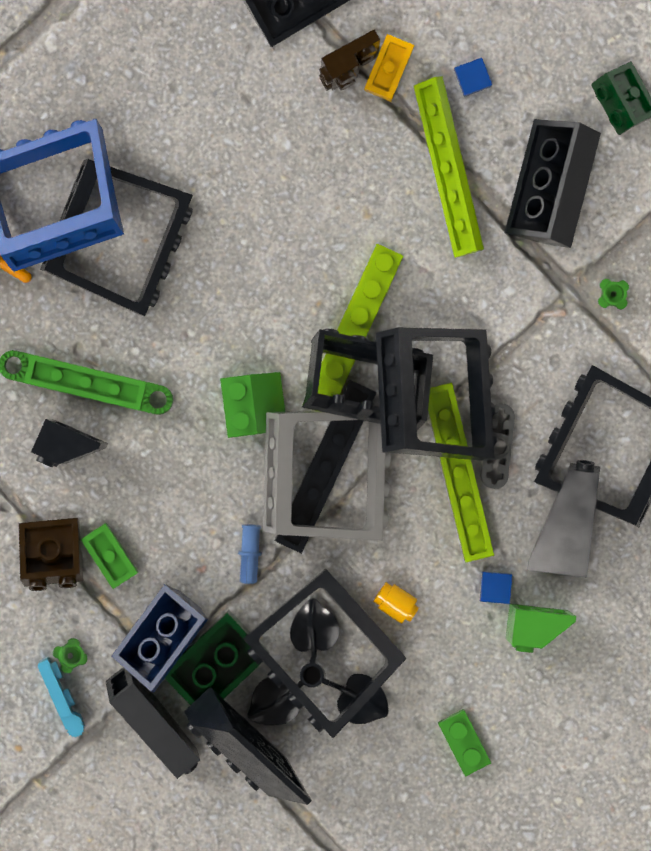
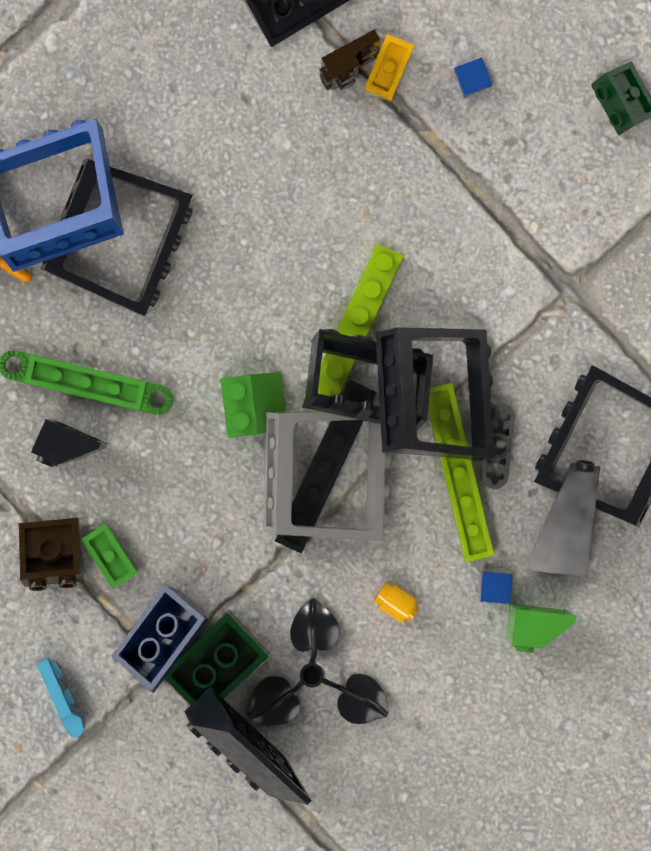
(78, 658): bright green plate -> none
(152, 723): black slope -> none
(249, 553): medium blue axle -> none
(366, 625): black windscreen -> none
(448, 167): lime plate -> none
(464, 742): bright green plate -> none
(552, 182): black slope -> none
(621, 293): bright green plate -> none

